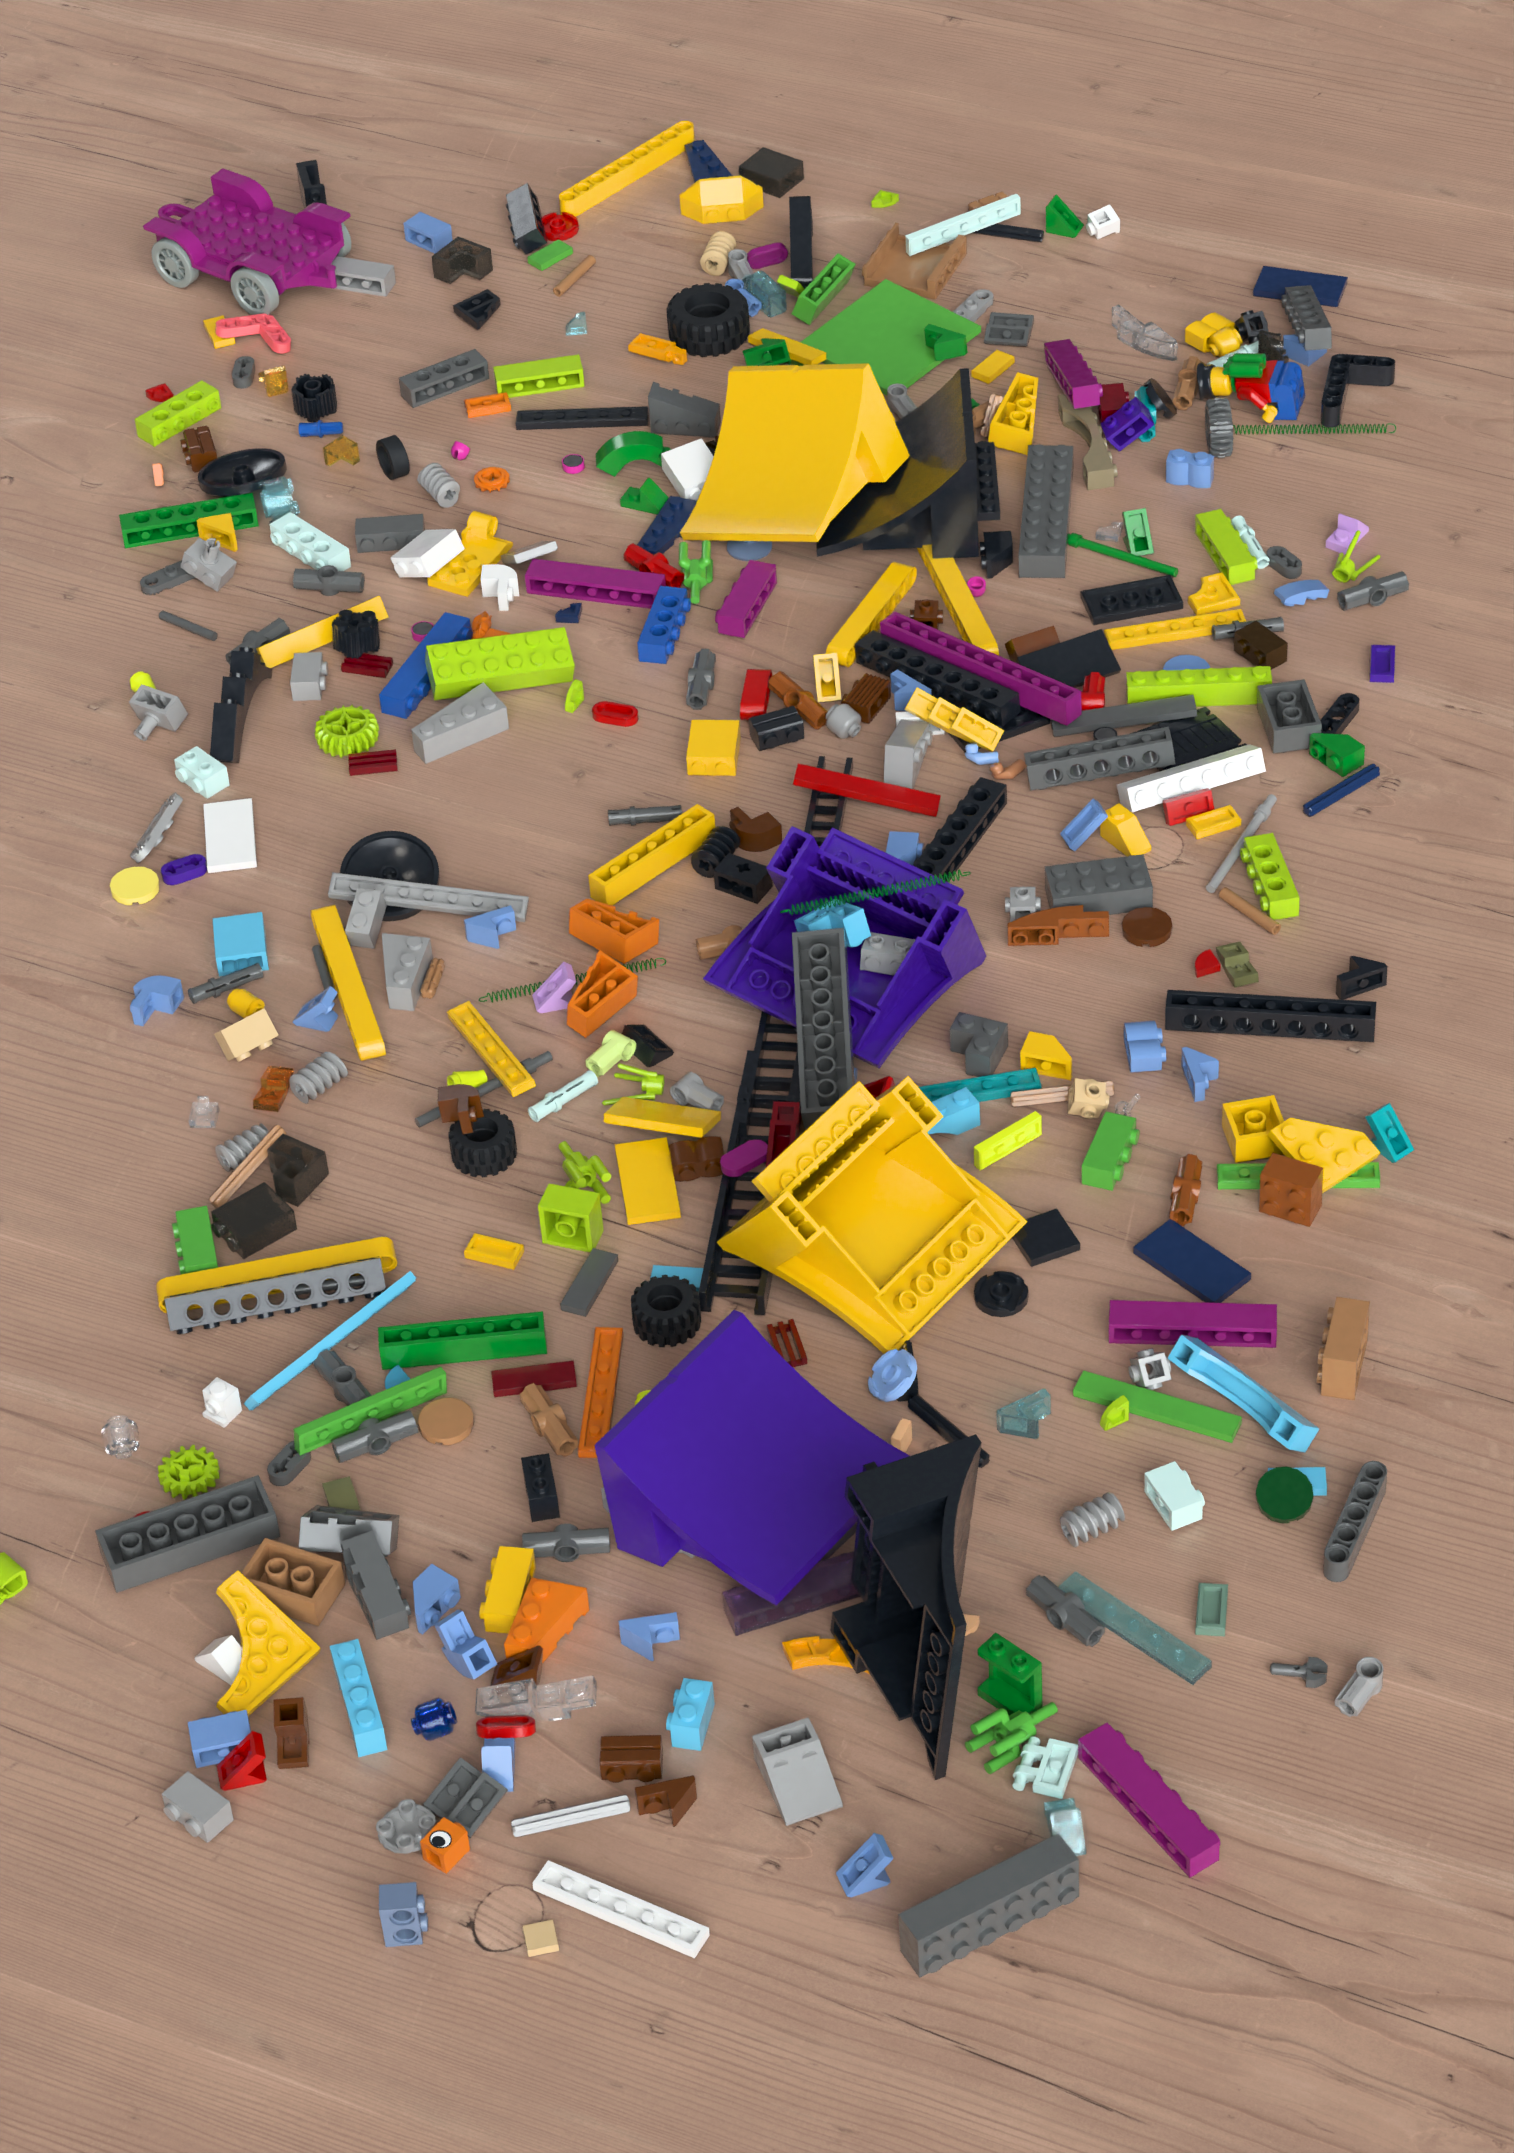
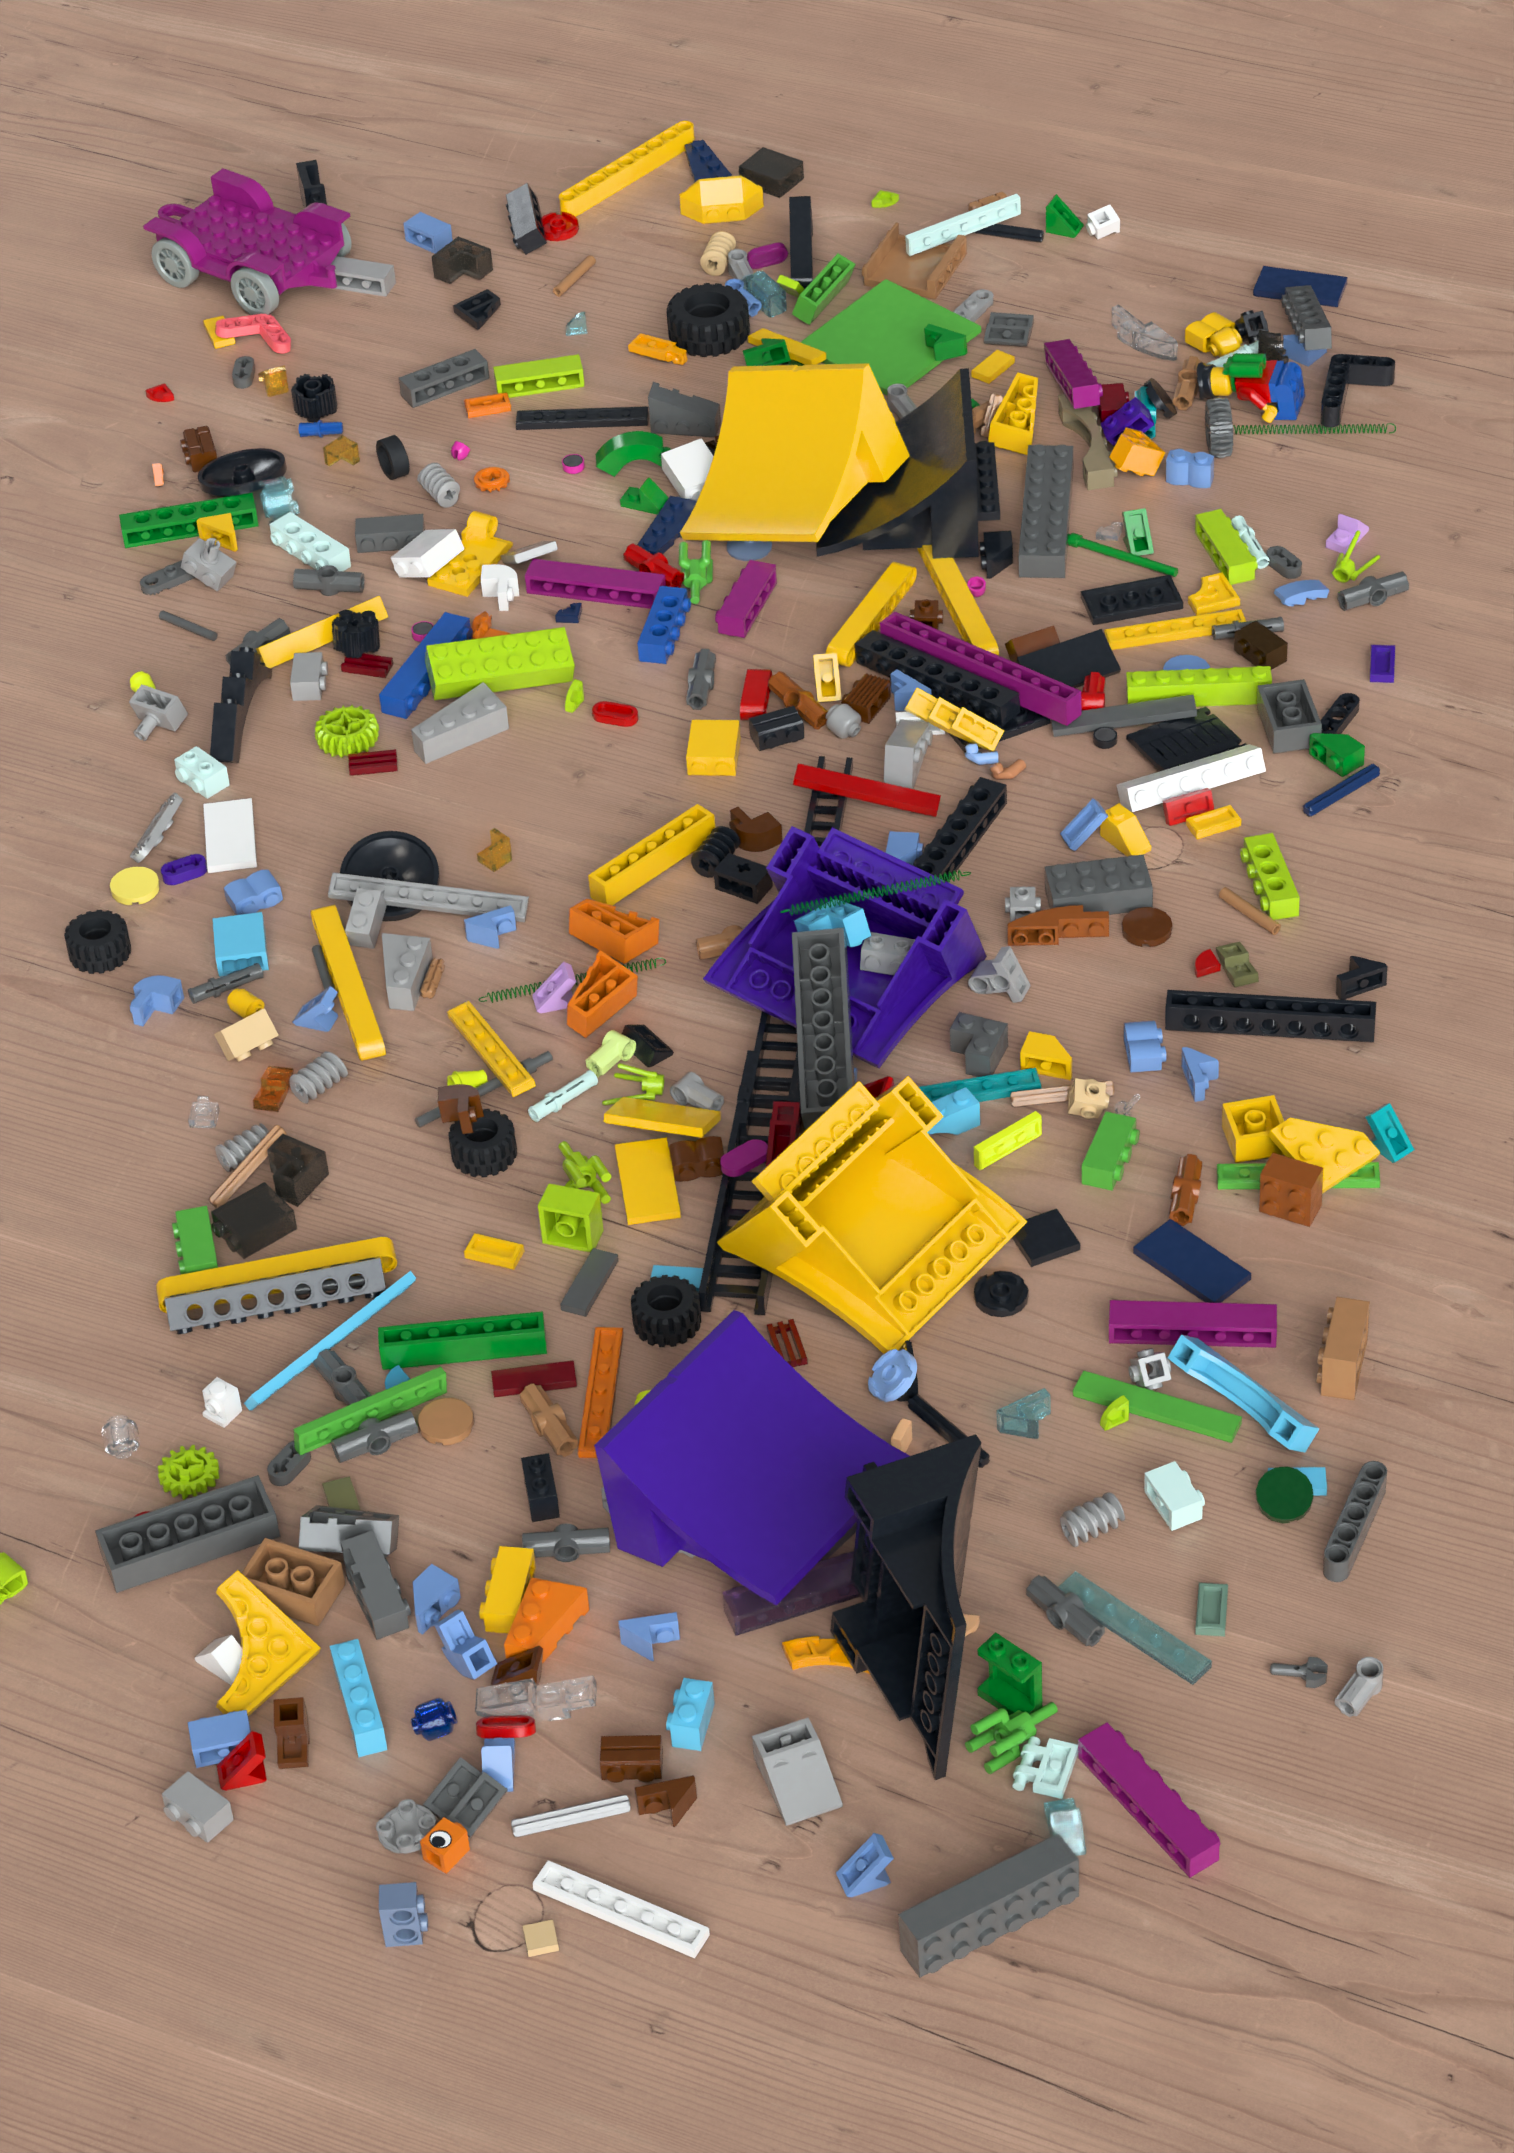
(97, 941): none -> black tyre
(178, 413): lime brick -> none
(253, 893): none -> medium blue brick
(497, 853): none -> clear yellow panel
(550, 255): bright green tile -> none
(643, 815): dark grey pin -> none
(1000, 975): none -> light grey tile
(1109, 750): dark grey brick -> none
(1136, 453): none -> light orange brick
(1260, 815): light grey bar -> none

